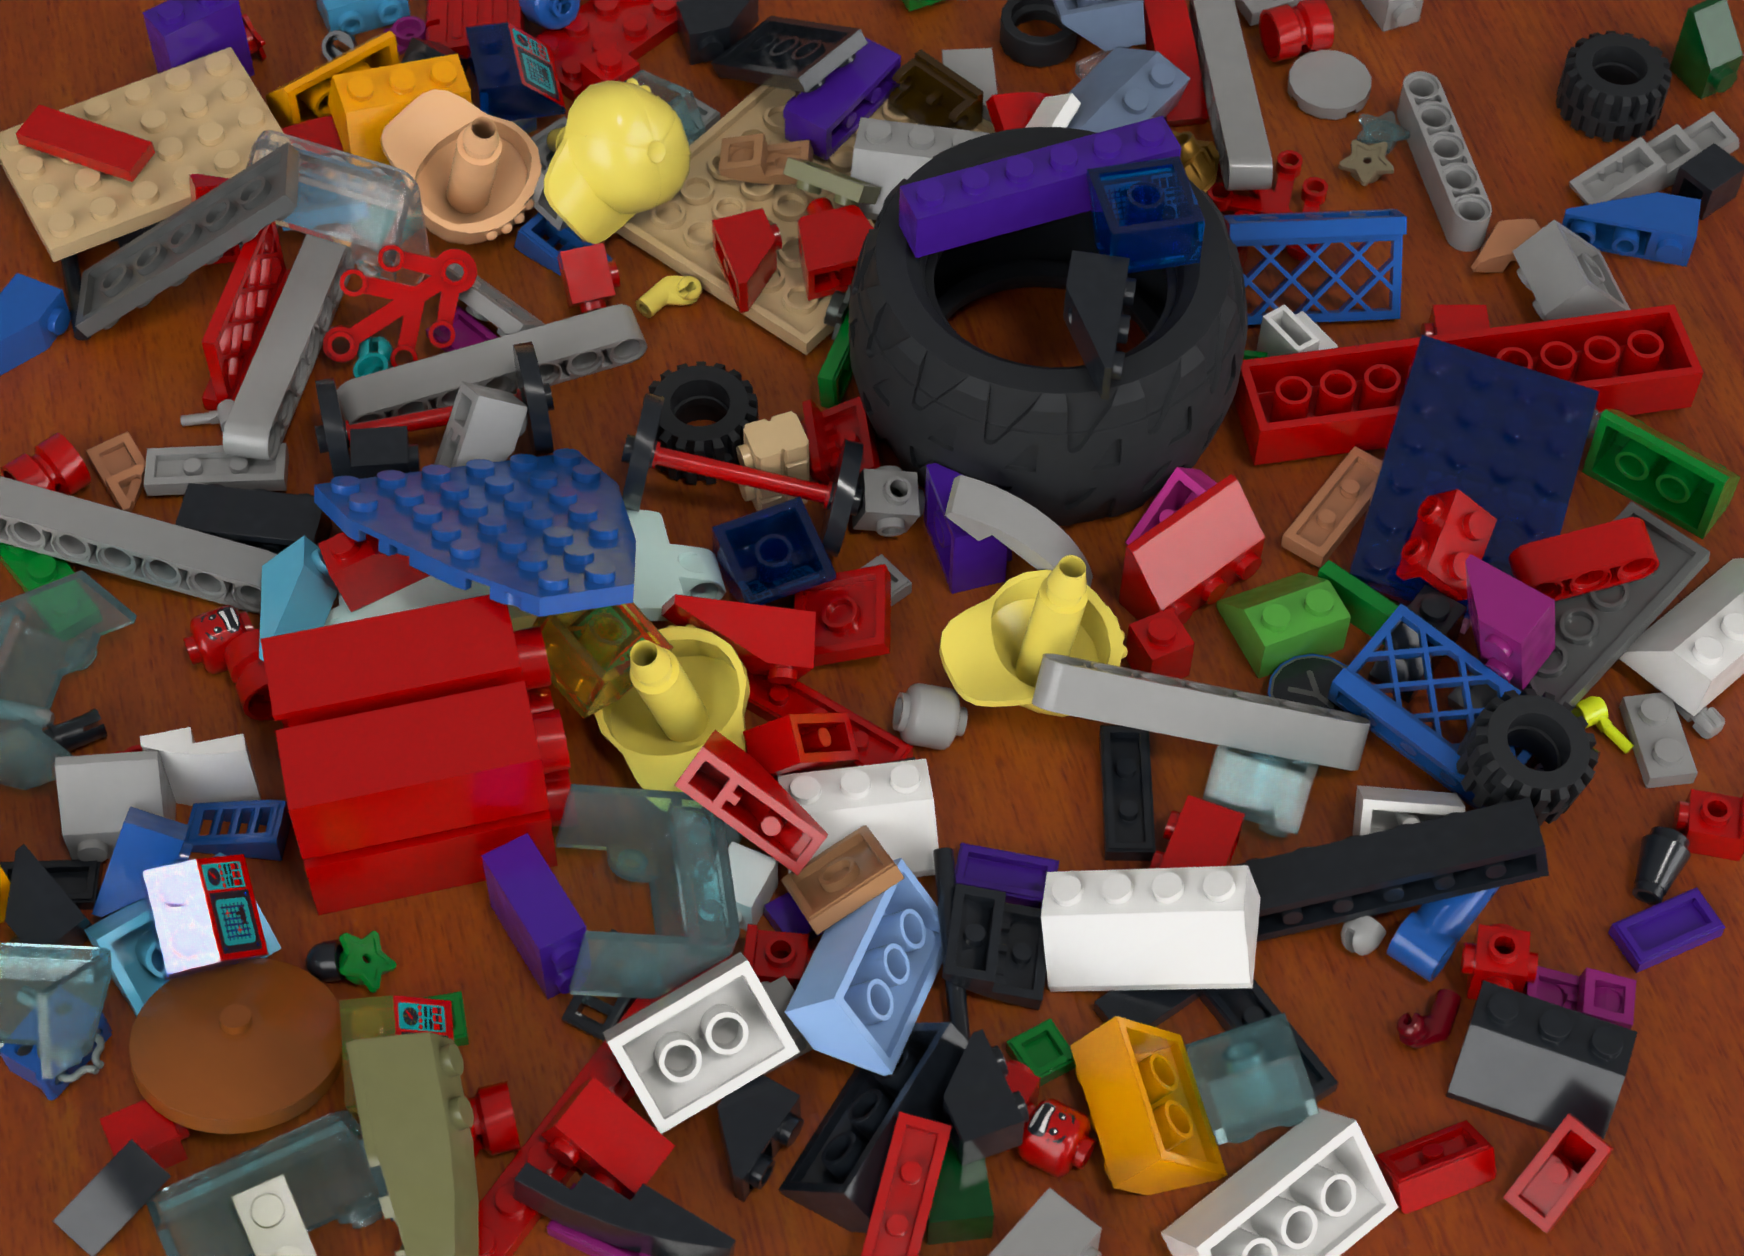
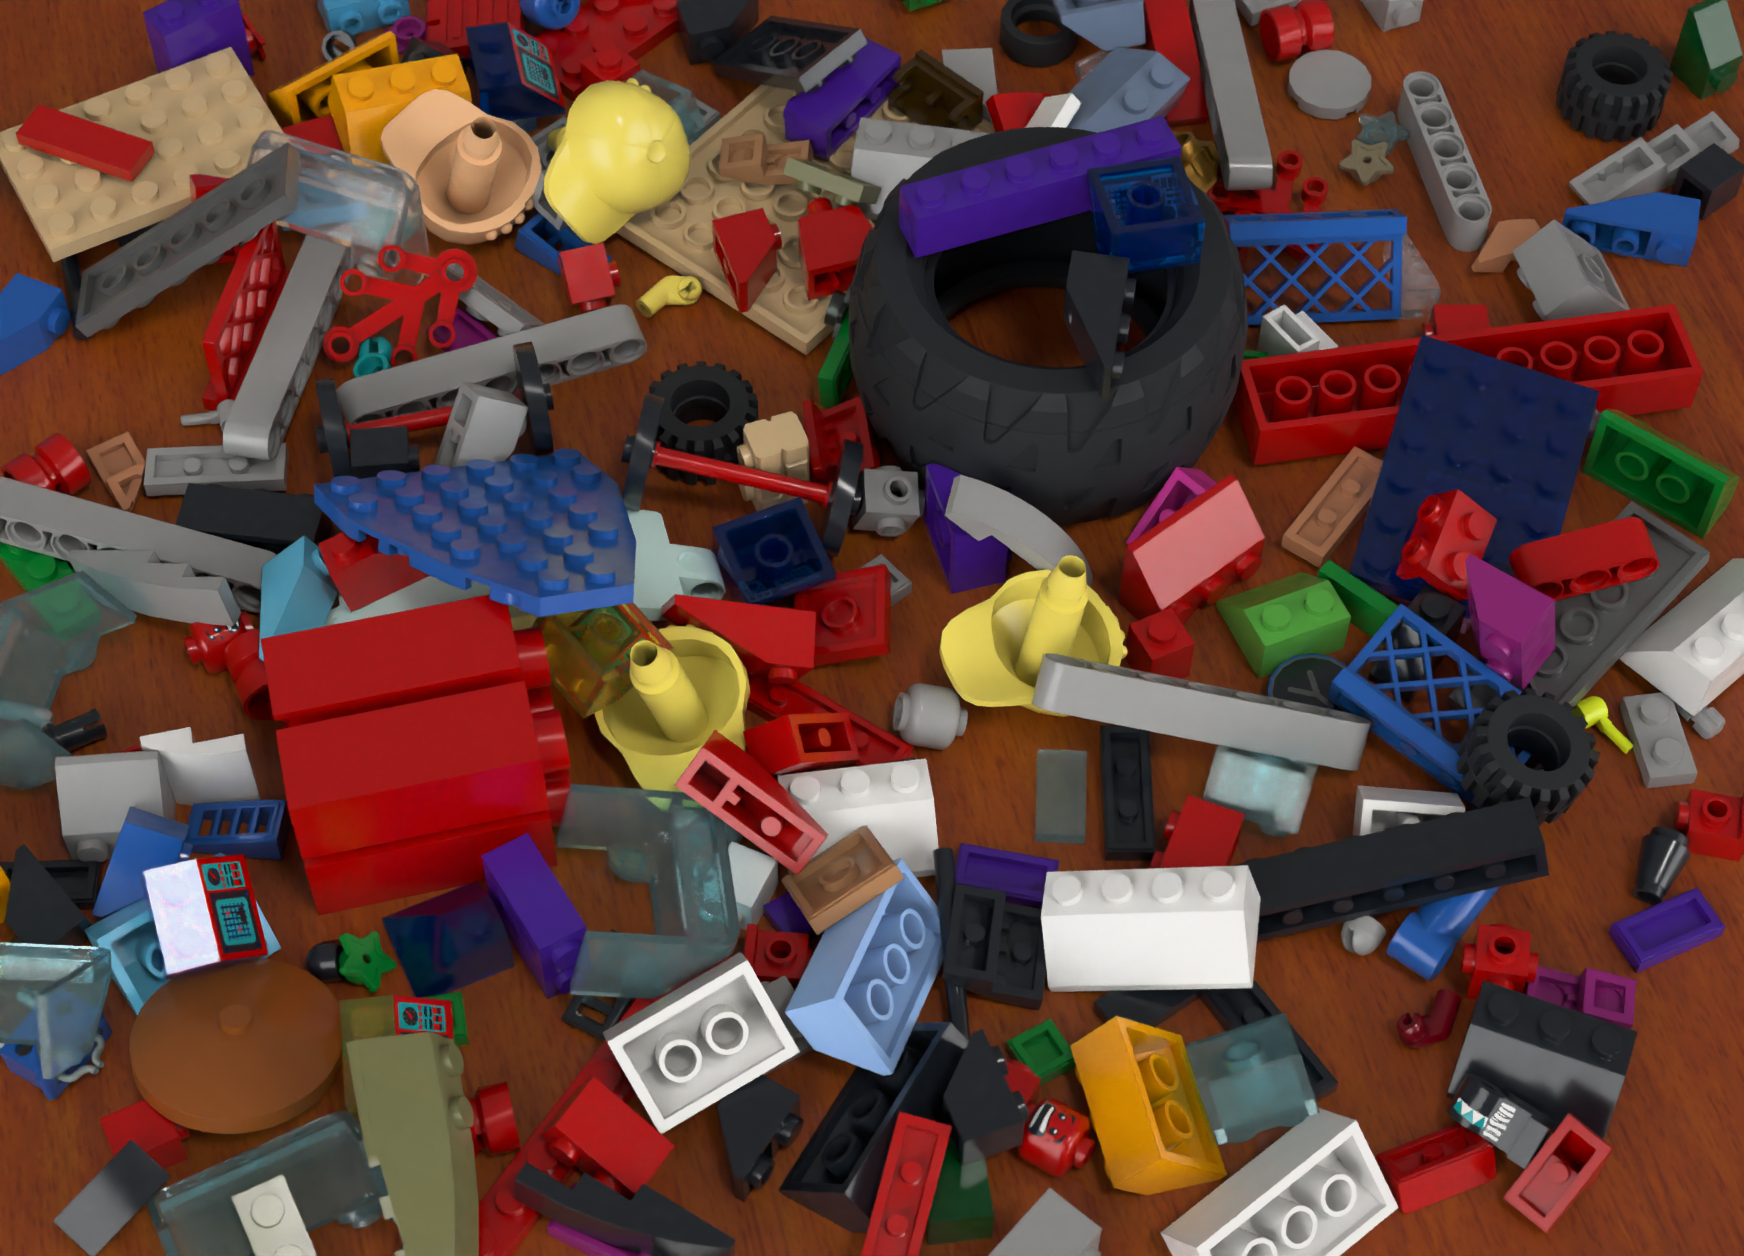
(157, 587): none -> light grey slope
(450, 940): none -> clear blue slope
(1060, 796): none -> clear light blue tile
(1418, 283): none -> clear slope
(1501, 1119): none -> black leg

